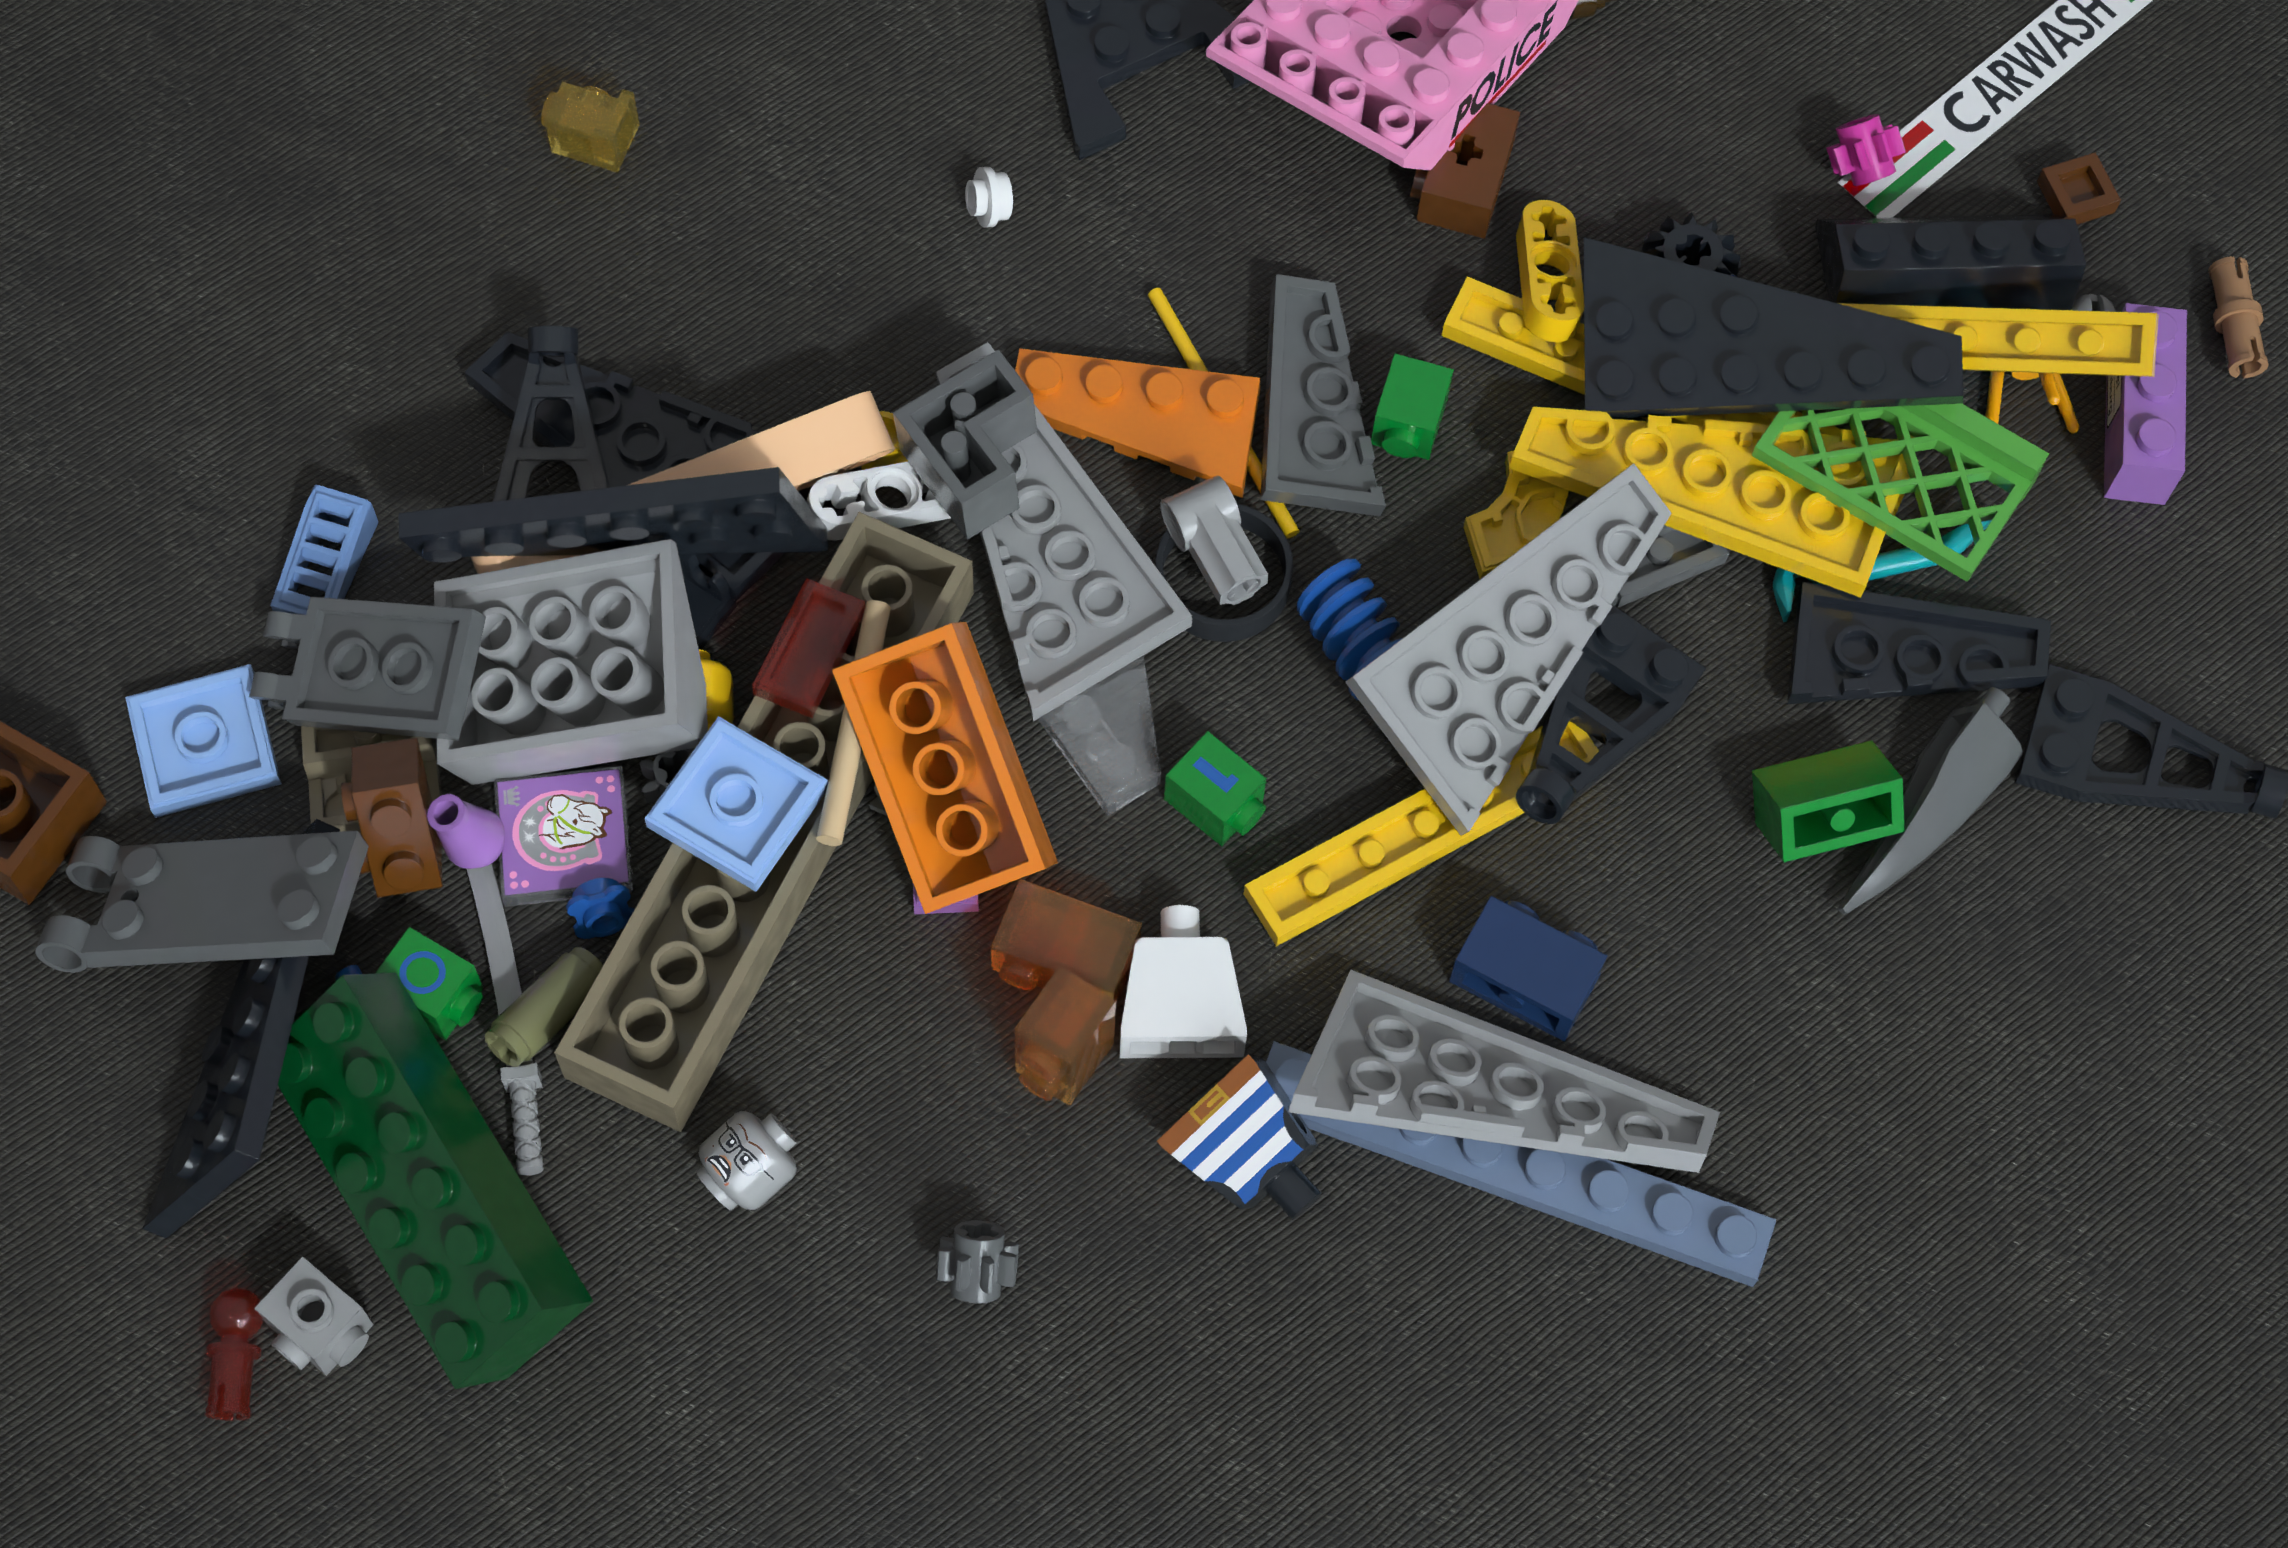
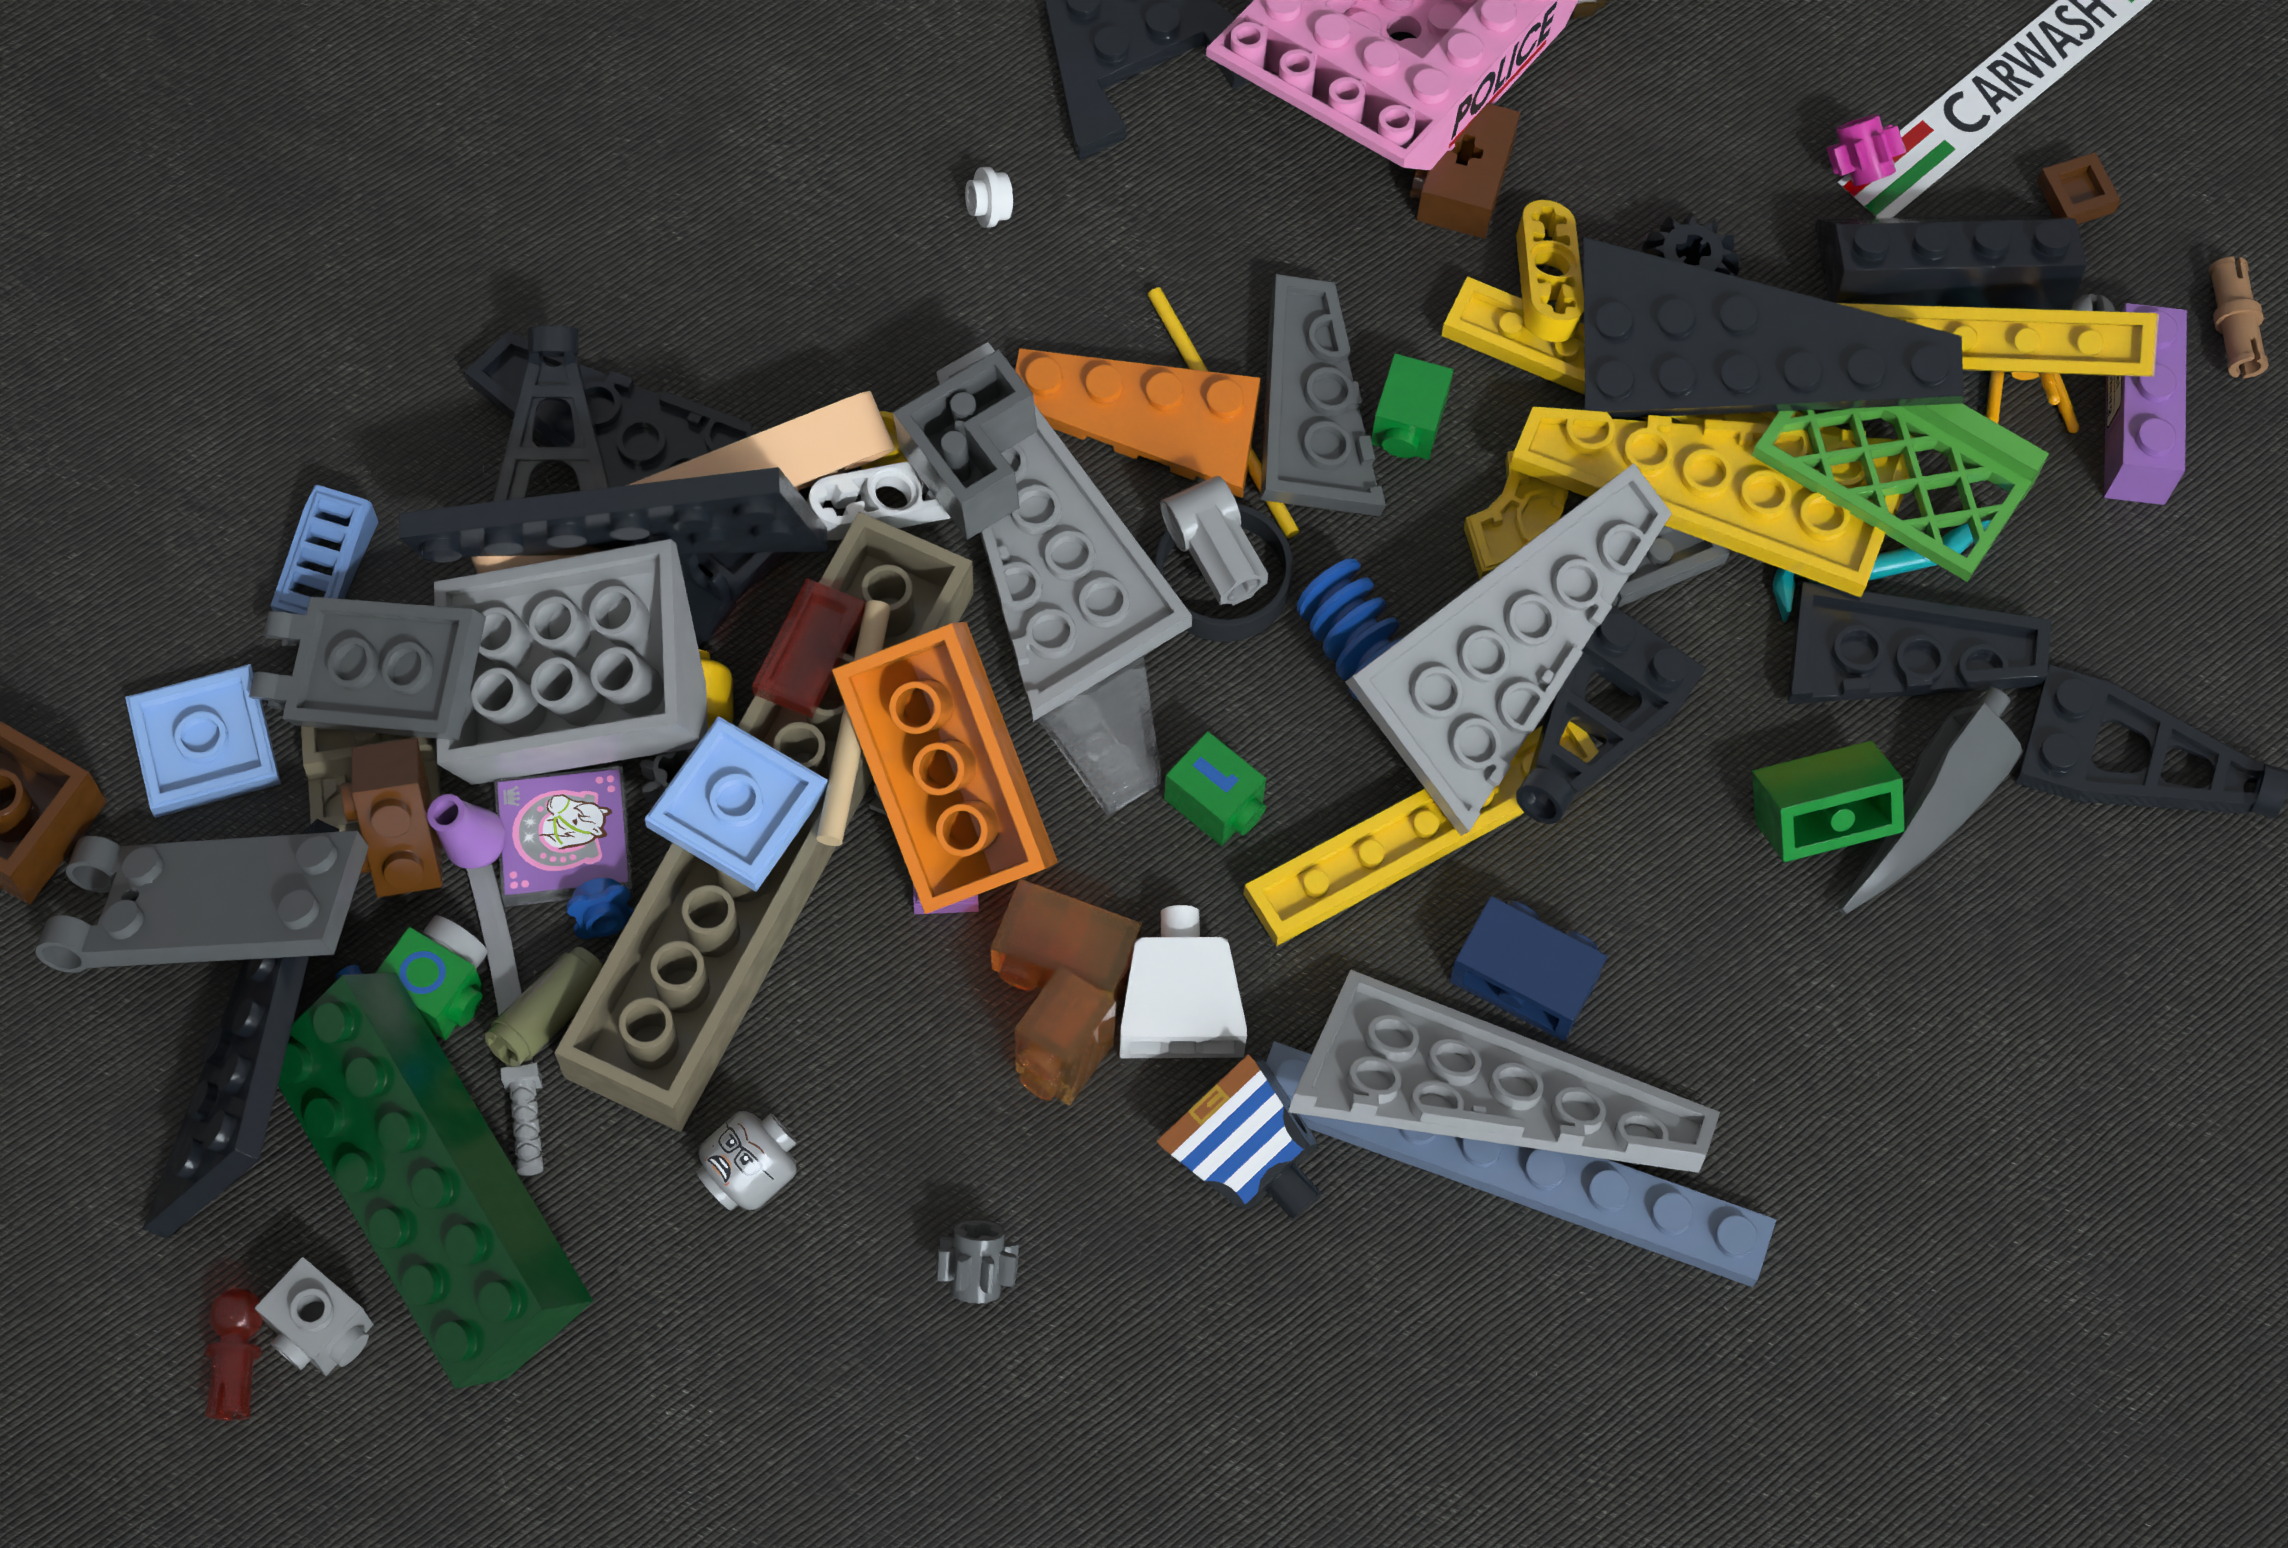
(455, 940): none -> light grey tile
(590, 124): clear yellow brick -> none

